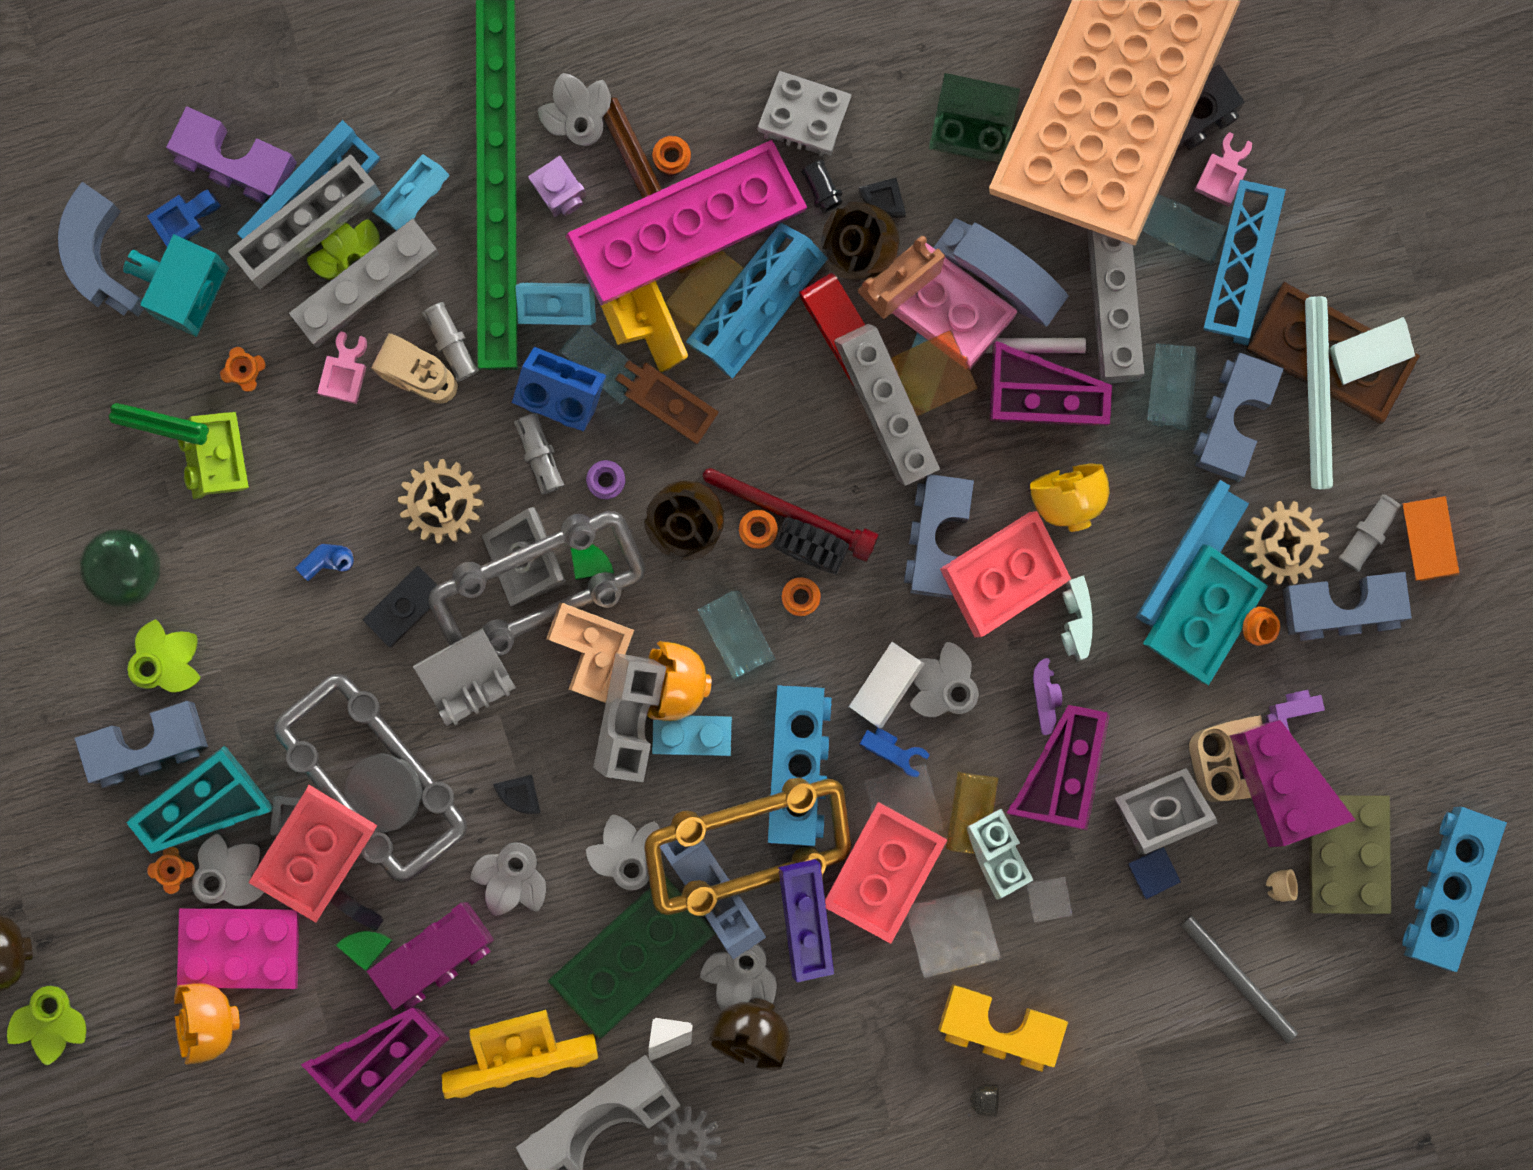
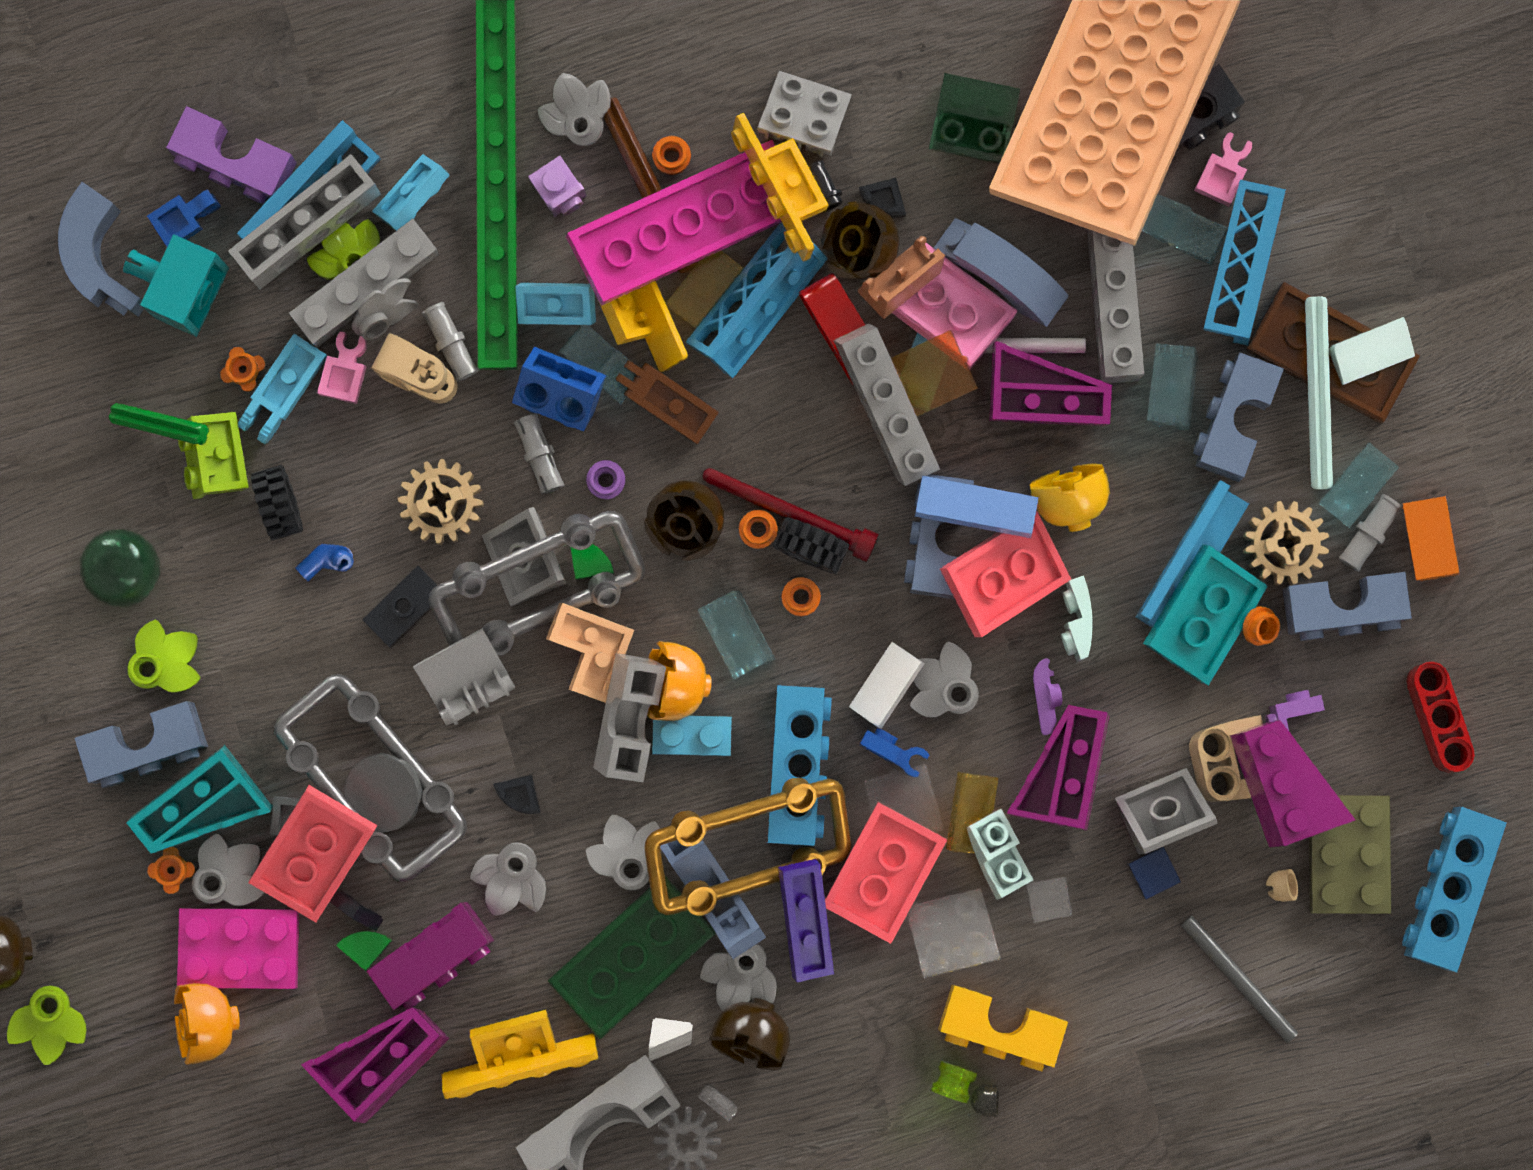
(276, 502): none -> black tyre
(283, 385): none -> medium azure hinge
(383, 309): none -> light grey plate
(718, 1101): none -> clear tile
(787, 181): none -> yellow bracket
(953, 1081): none -> clear neon green wheel
(976, 506): none -> medium blue tile
(1358, 484): none -> clear light blue slope
(1454, 732): none -> red beam

